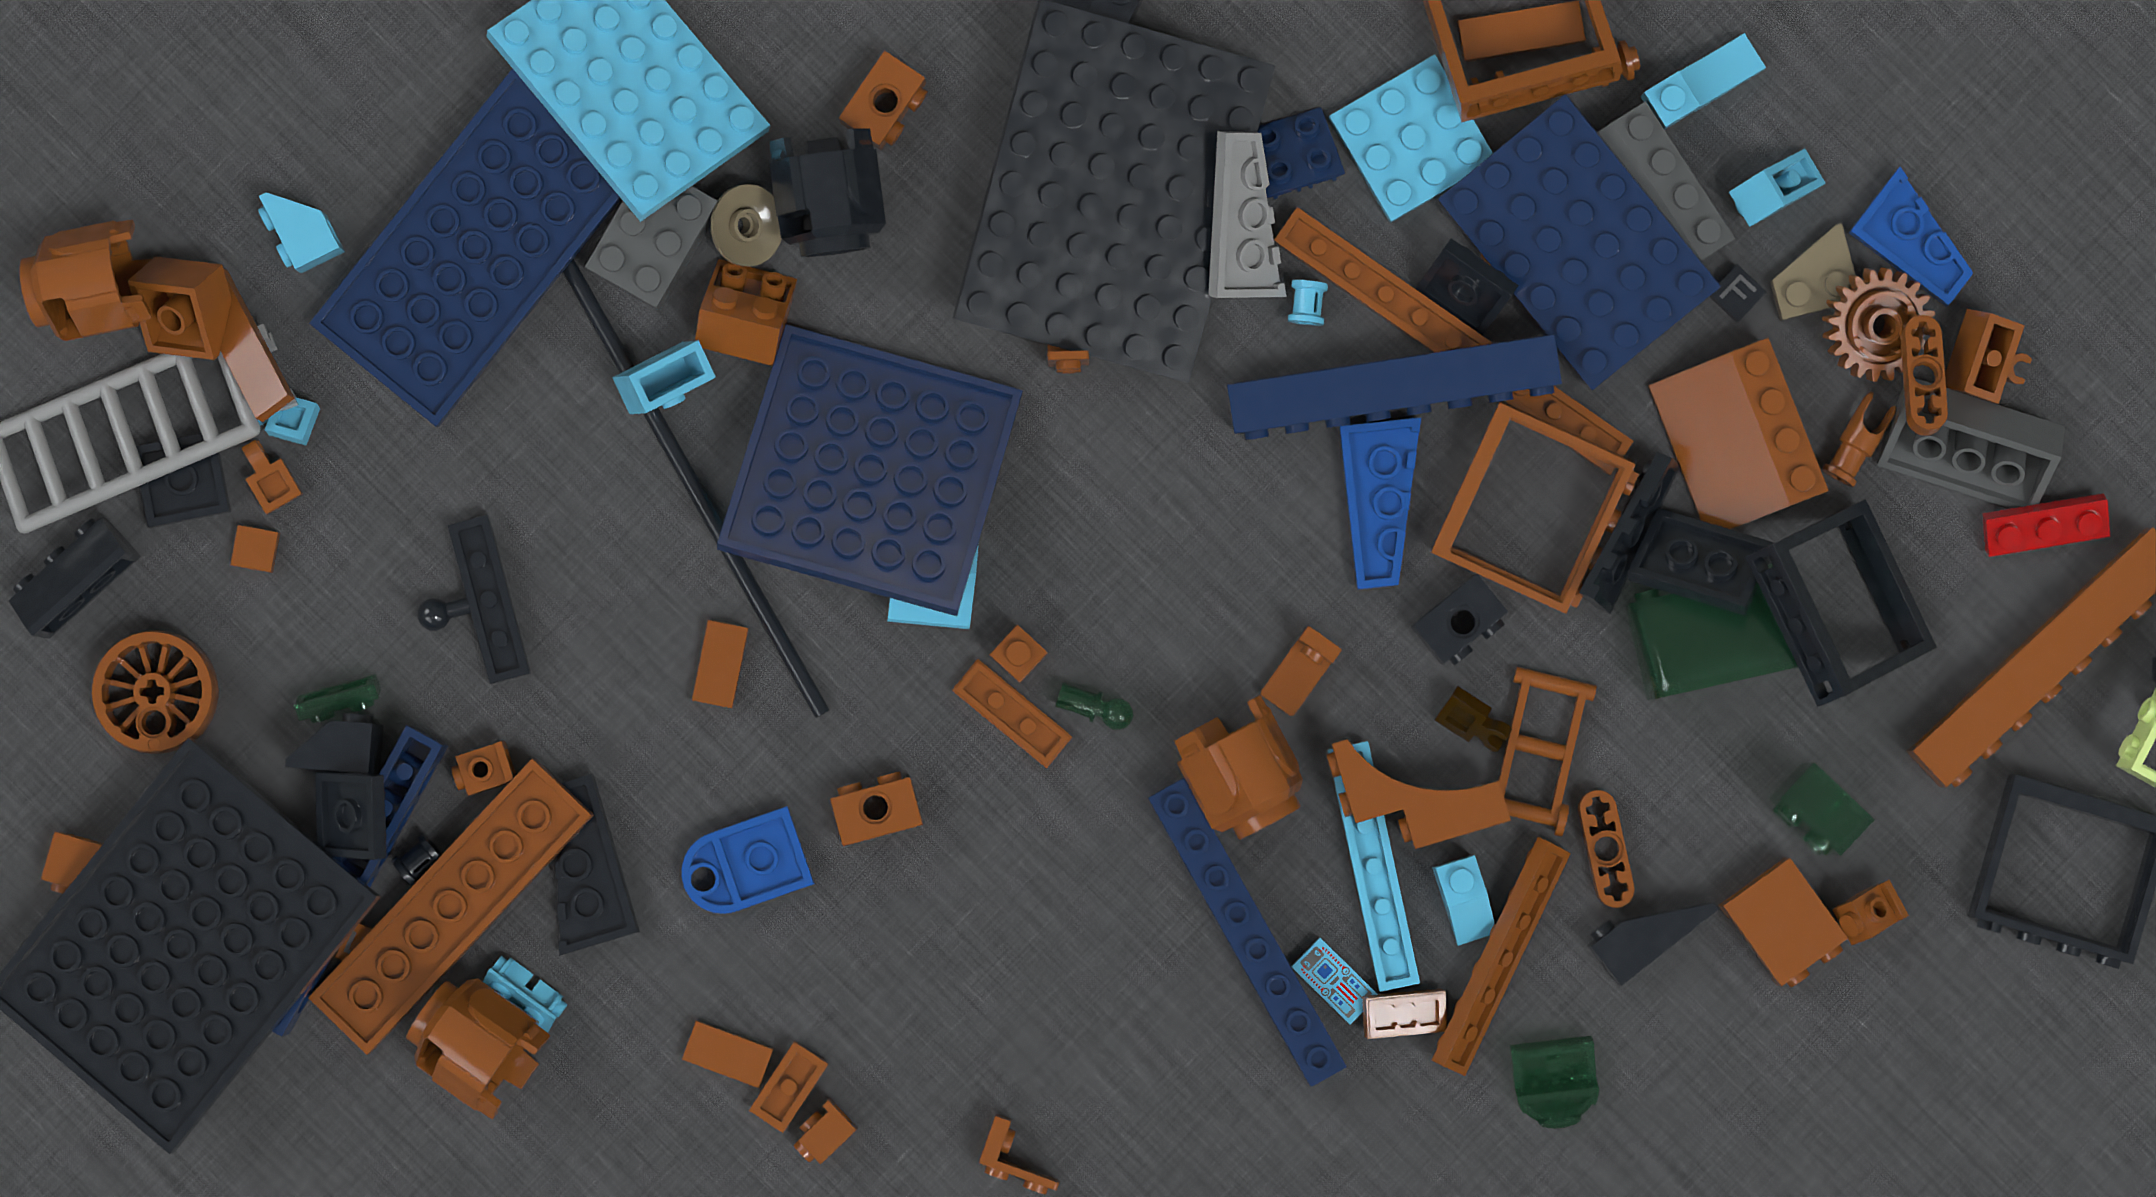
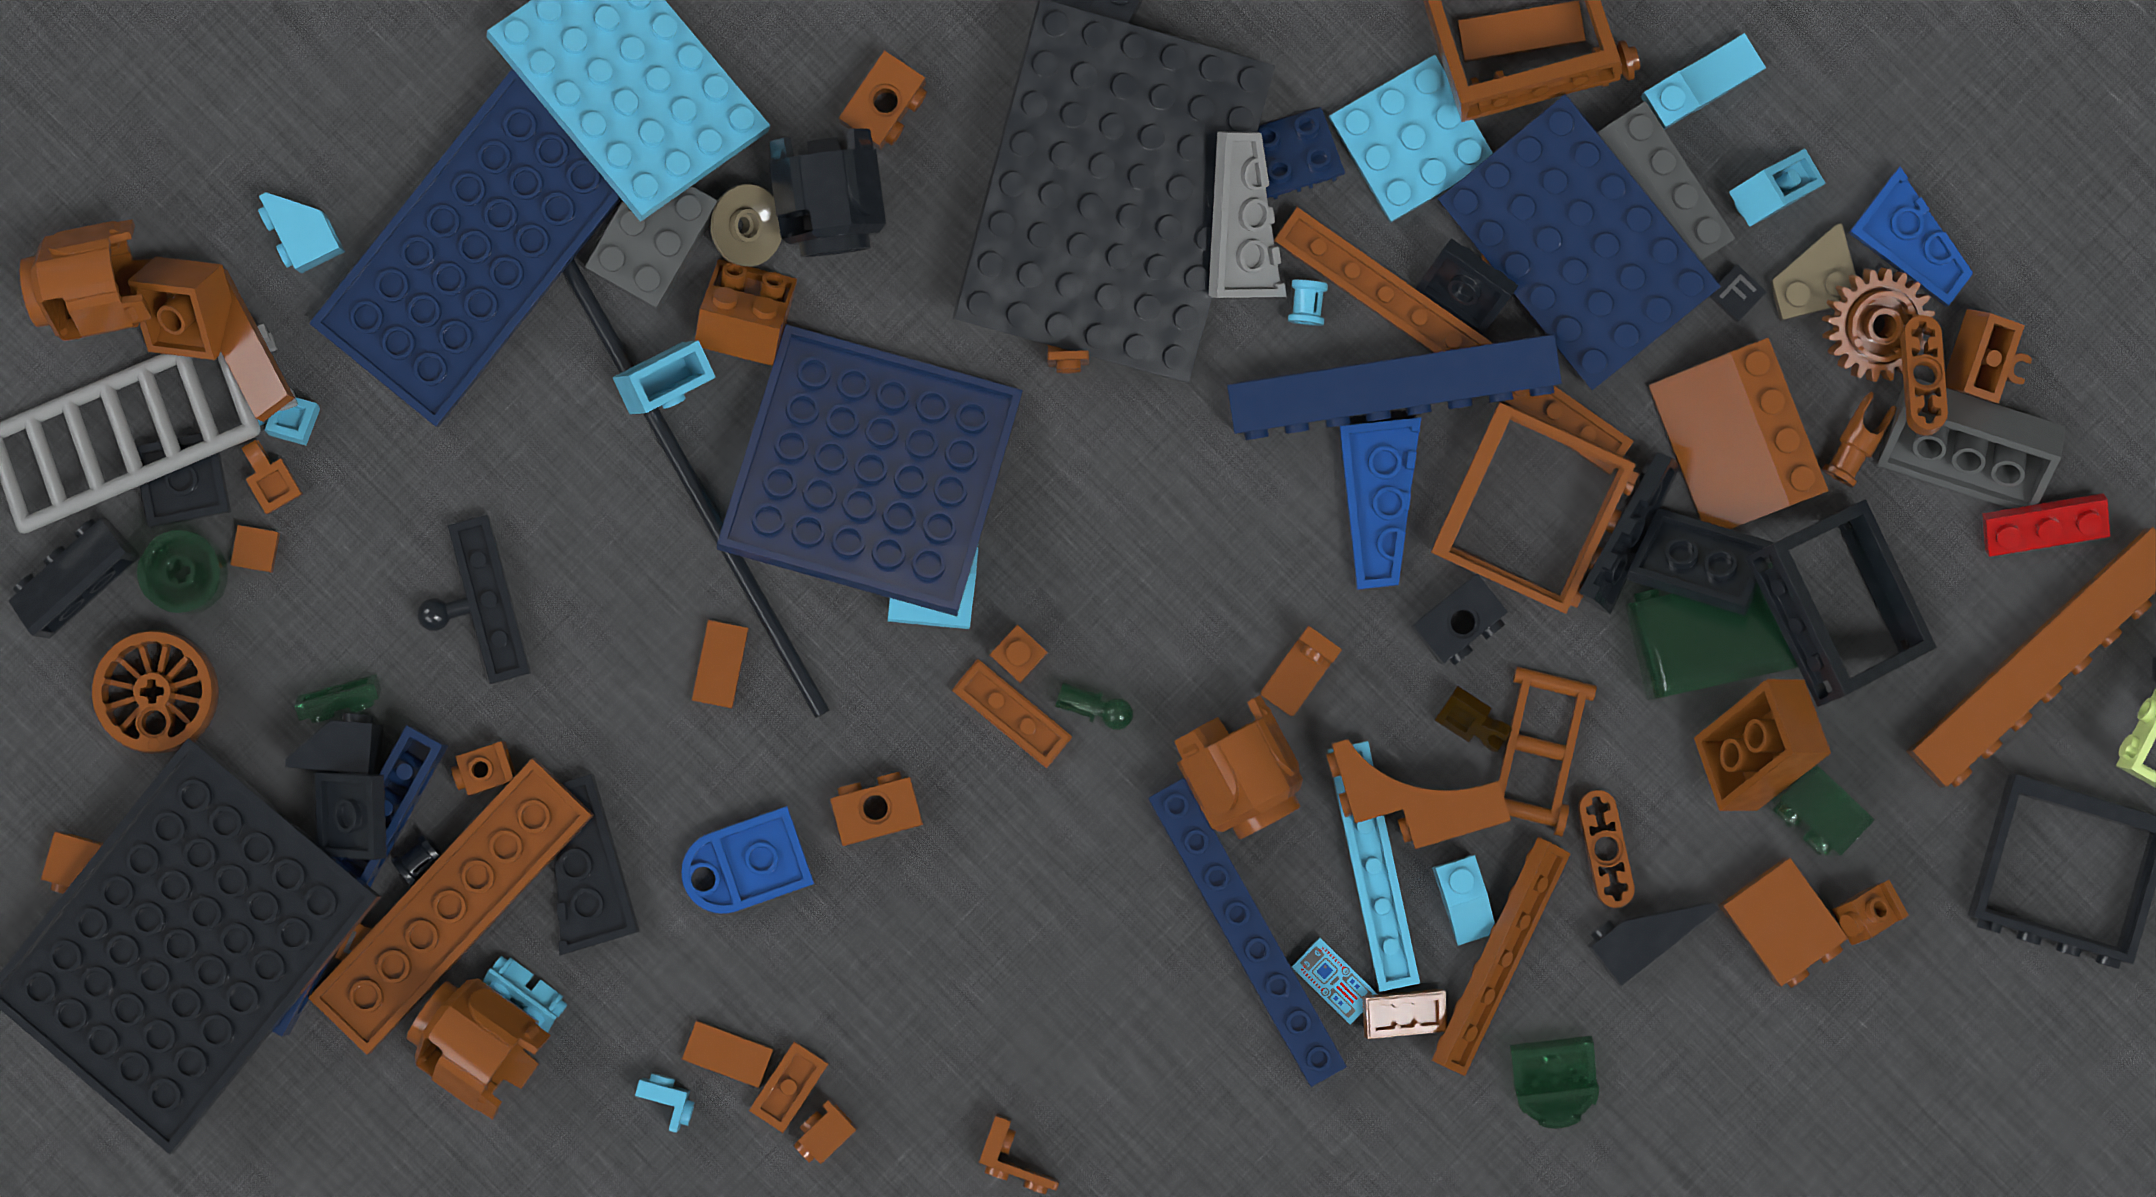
(164, 558): none -> clear green brick
(661, 1090): none -> medium azure bracket
(1762, 745): none -> dark orange brick

